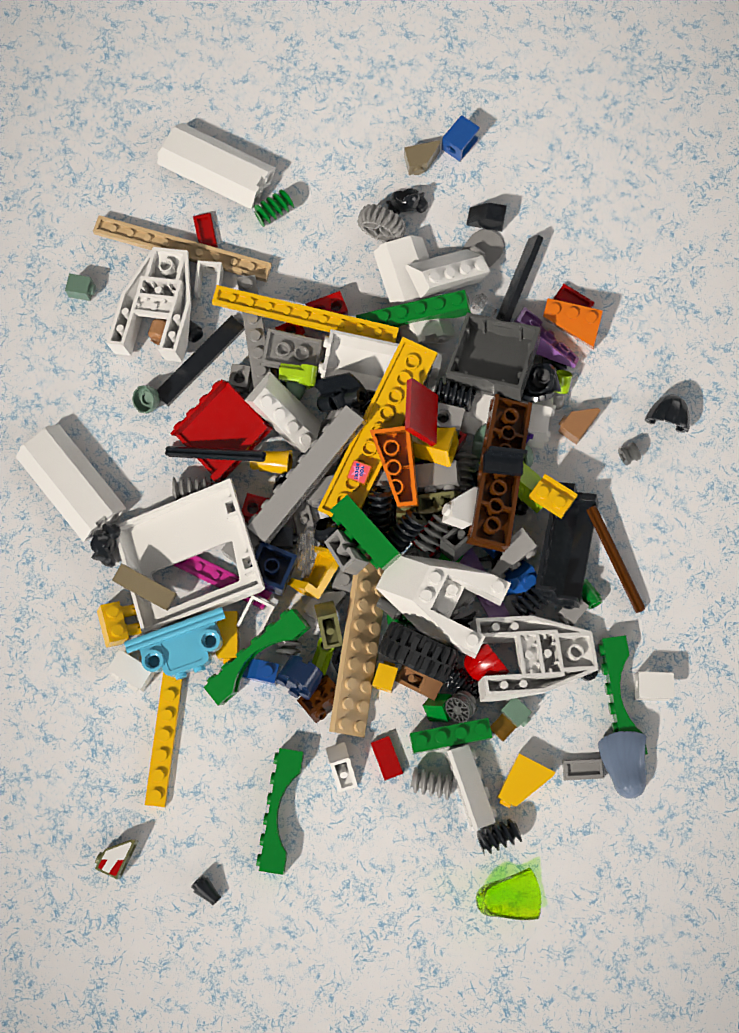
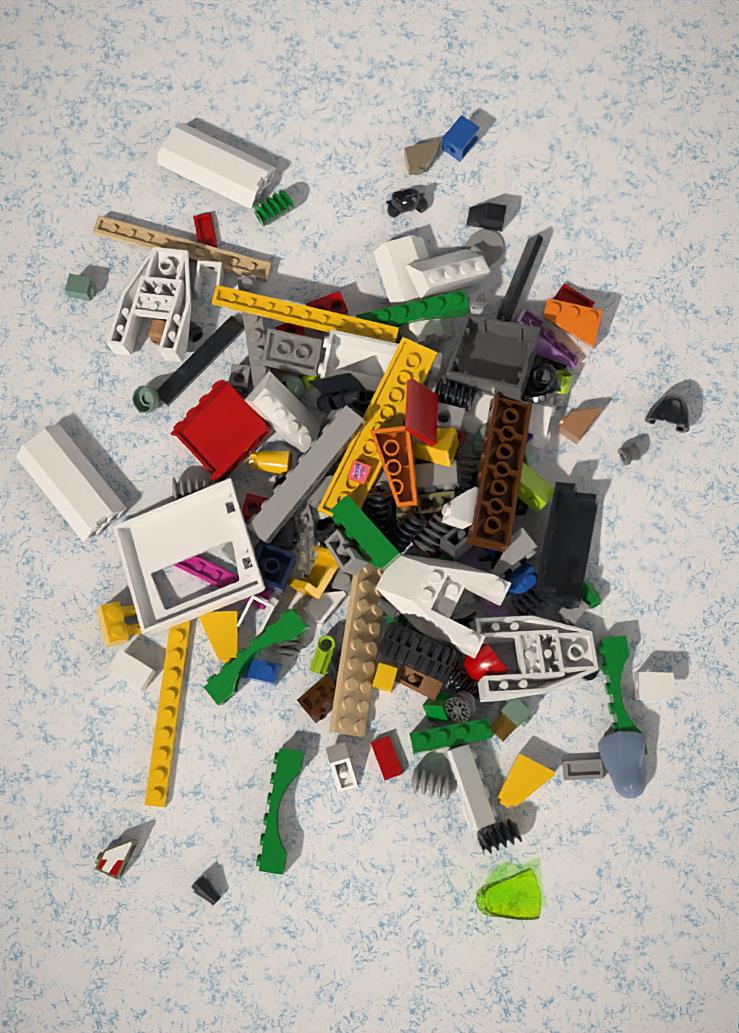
(104, 544): black hair -> none
(144, 586): dark tan slope -> none
(180, 646): medium azure brick -> none
(216, 453): black axle -> none
(300, 677): dark blue brick -> none
(302, 374): lime piece -> none
(328, 624): olive slope -> none
(381, 223): light grey gear -> none
(504, 461): black panel -> none
(553, 496): yellow plate -> none
(616, 559): reddish brown axle -> none

